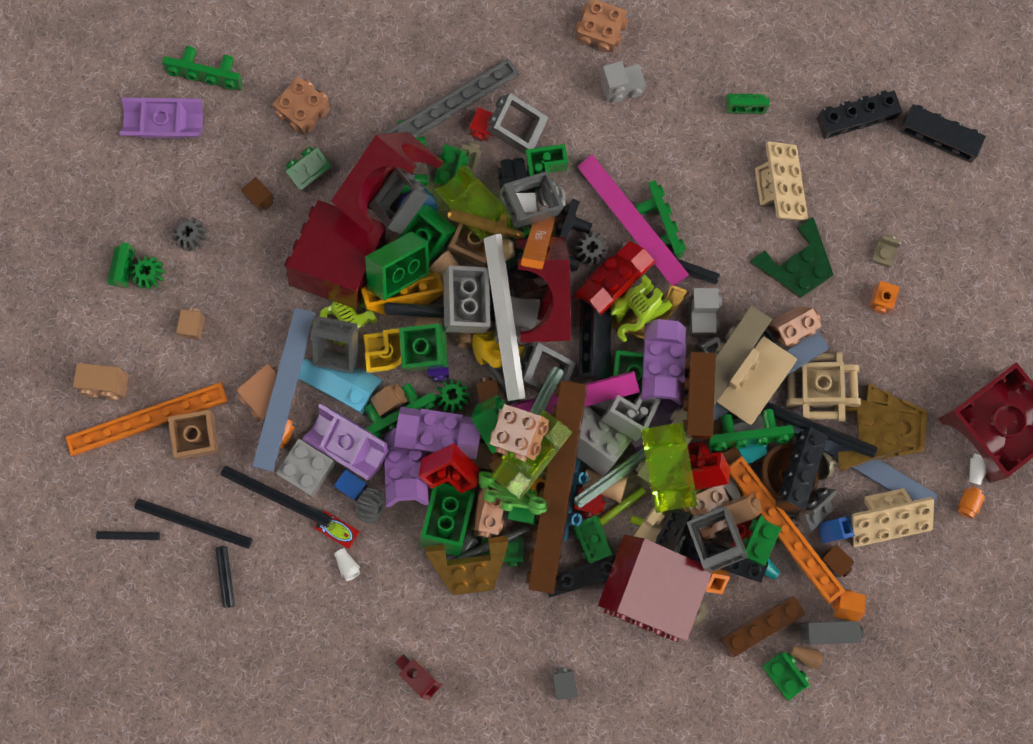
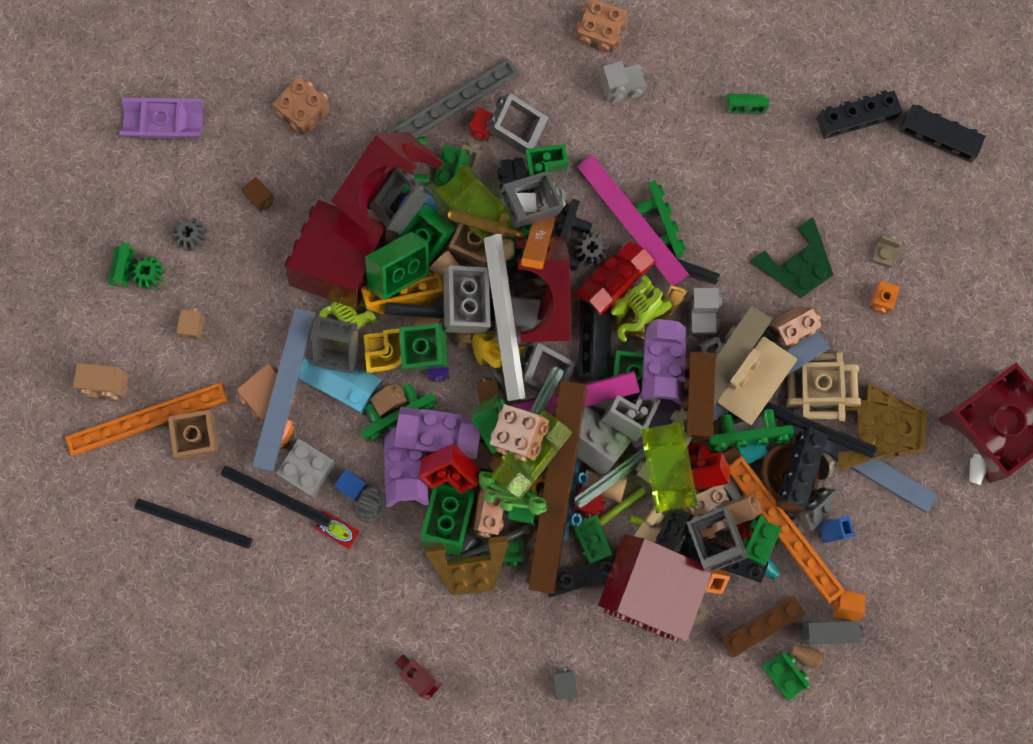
(124, 535): black bar -> none
(212, 76): green plate -> none
(225, 577): black axle -> none
(307, 167): bracket -> none
(347, 442): medium lavender piece -> none
(348, 567): white cone -> none
(460, 394): green gear -> none
(781, 182): tan bracket -> none
(837, 561): reddish brown brick -> none
(891, 517): tan bracket -> none
(970, 502): orange brick -> none

